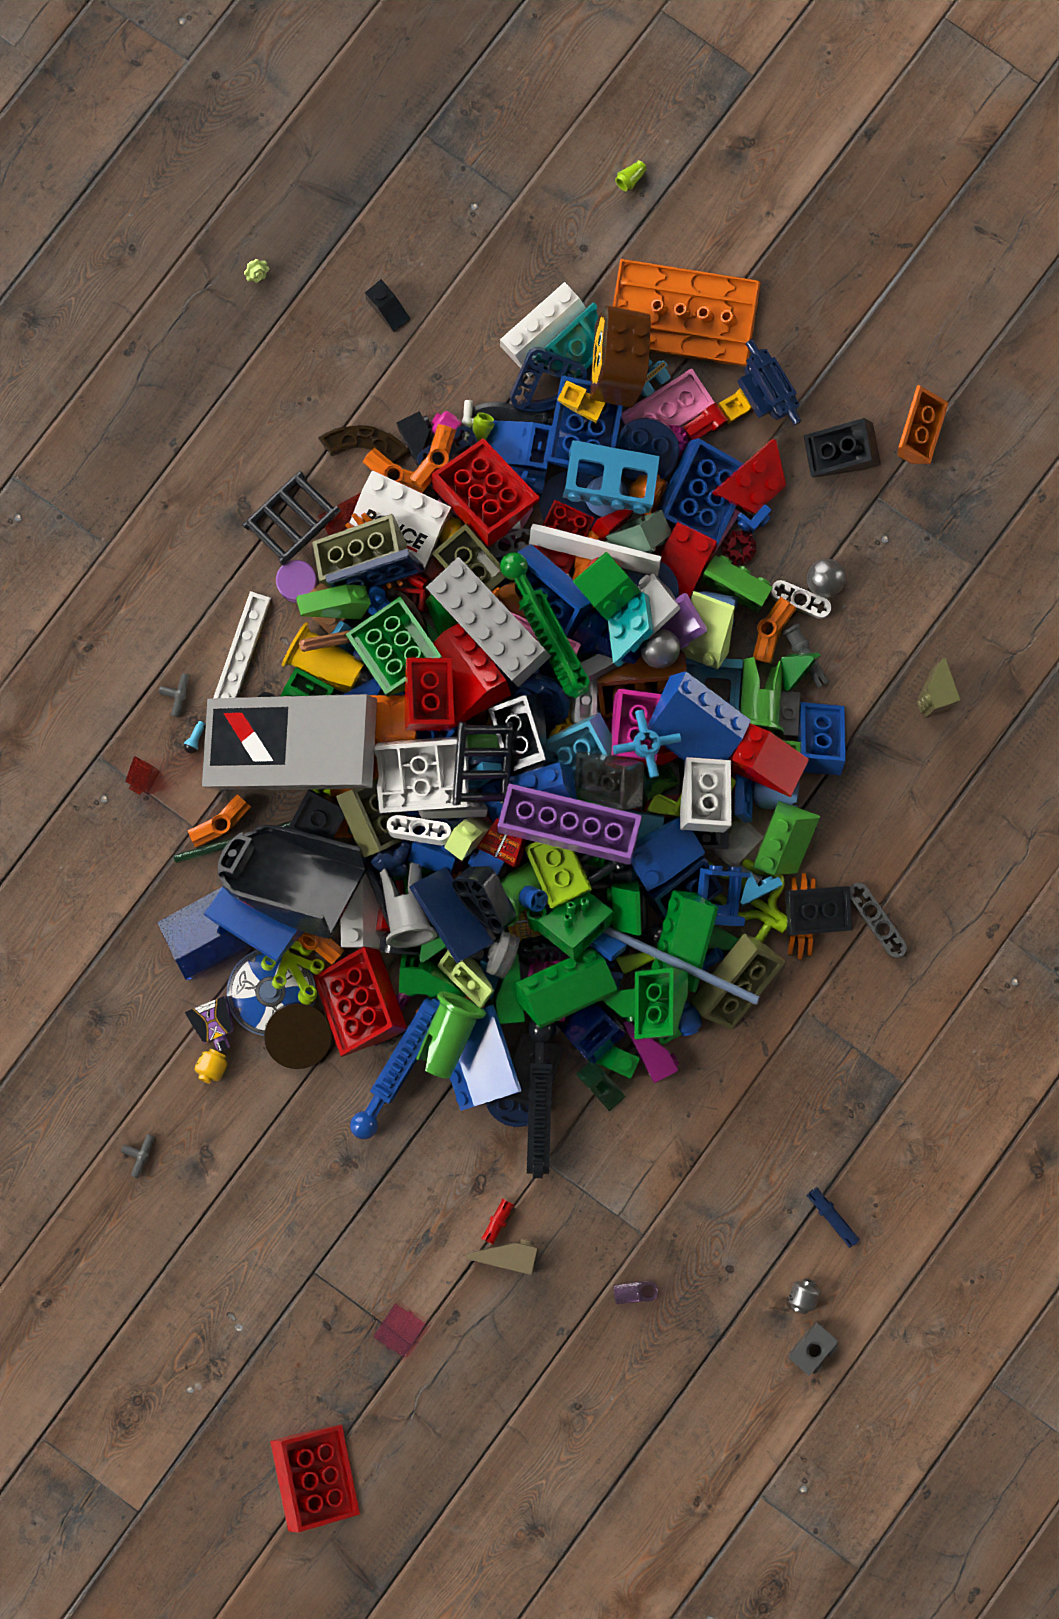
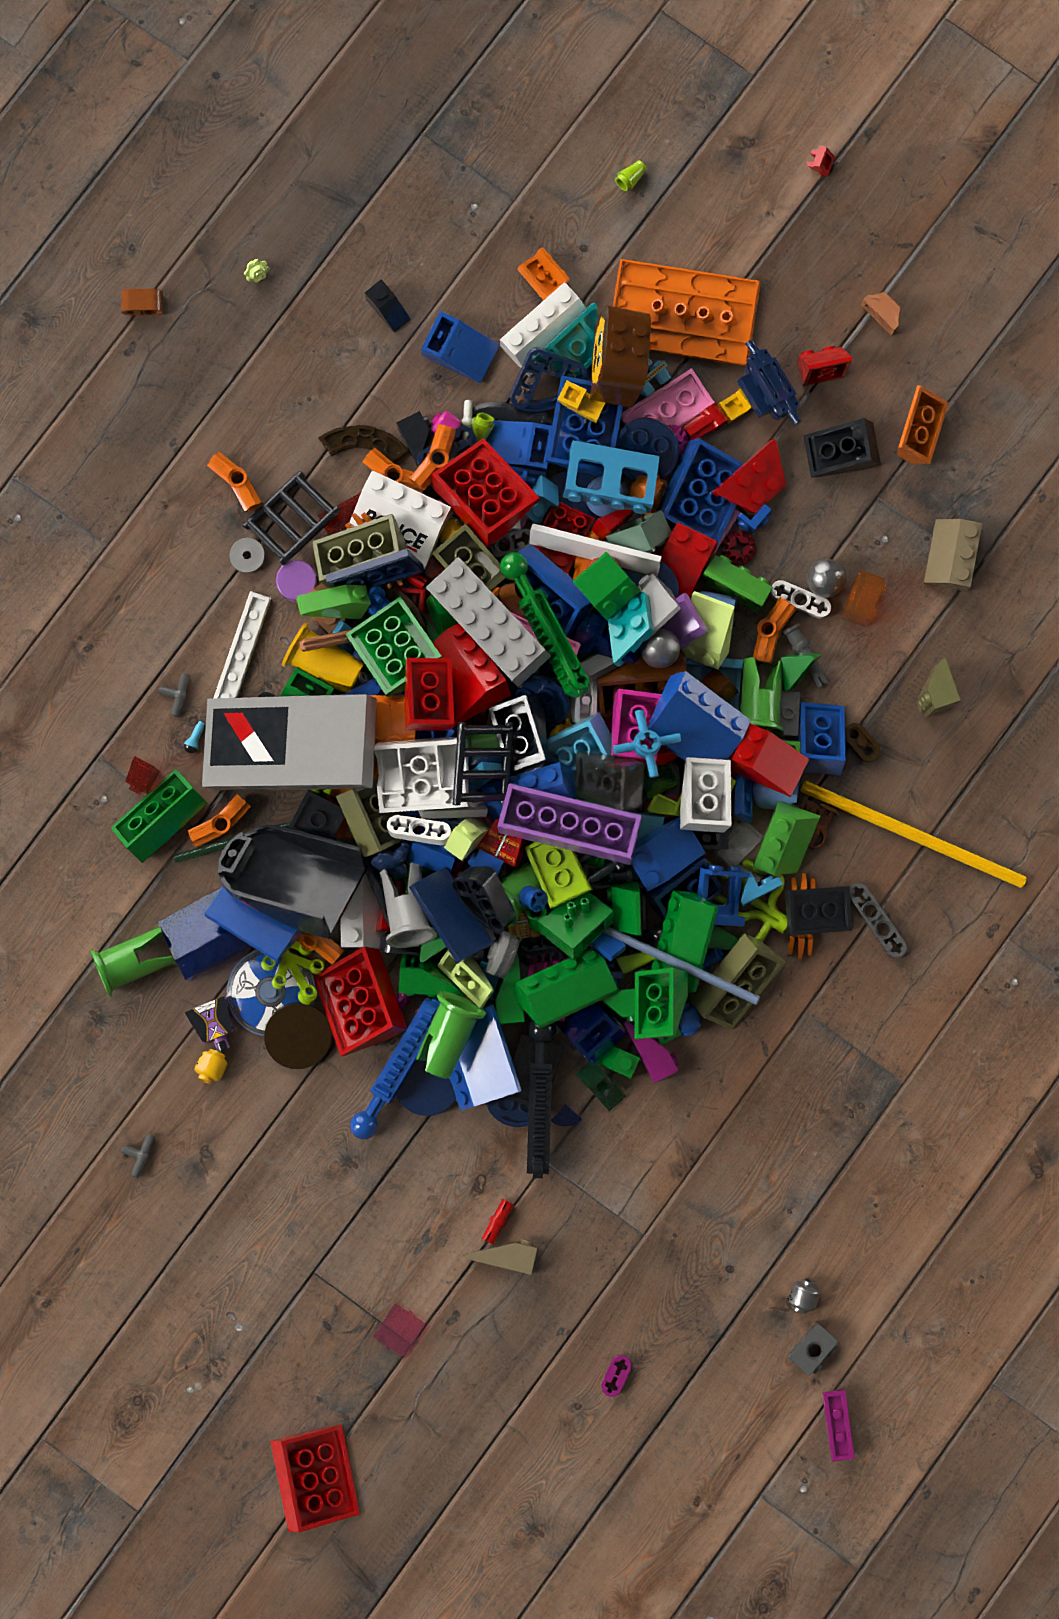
(120, 965): none -> bright green piece
(142, 301): none -> dark orange beam
(158, 816): none -> green slope
(228, 471): none -> orange piece
(243, 546): none -> light grey piece
(425, 1092): none -> dark blue tile
(459, 347): none -> blue slope
(543, 273): none -> orange bracket
(548, 497): none -> dark azure slope
(565, 1117): none -> clear blue tile
(611, 1372): none -> magenta beam
(632, 1292): clear purple piece -> none
(720, 685): none -> reddish brown brick
(823, 160): none -> red tile
(823, 365): none -> red slope
(824, 820): none -> reddish brown piece
(832, 1216): dark blue pin -> none
(838, 1425): none -> magenta plate
(863, 598): none -> clear orange container
(863, 741): none -> dark brown plate
(883, 310): none -> nougat slope
(913, 834): none -> yellow axle
(953, 553): none -> dark tan slope

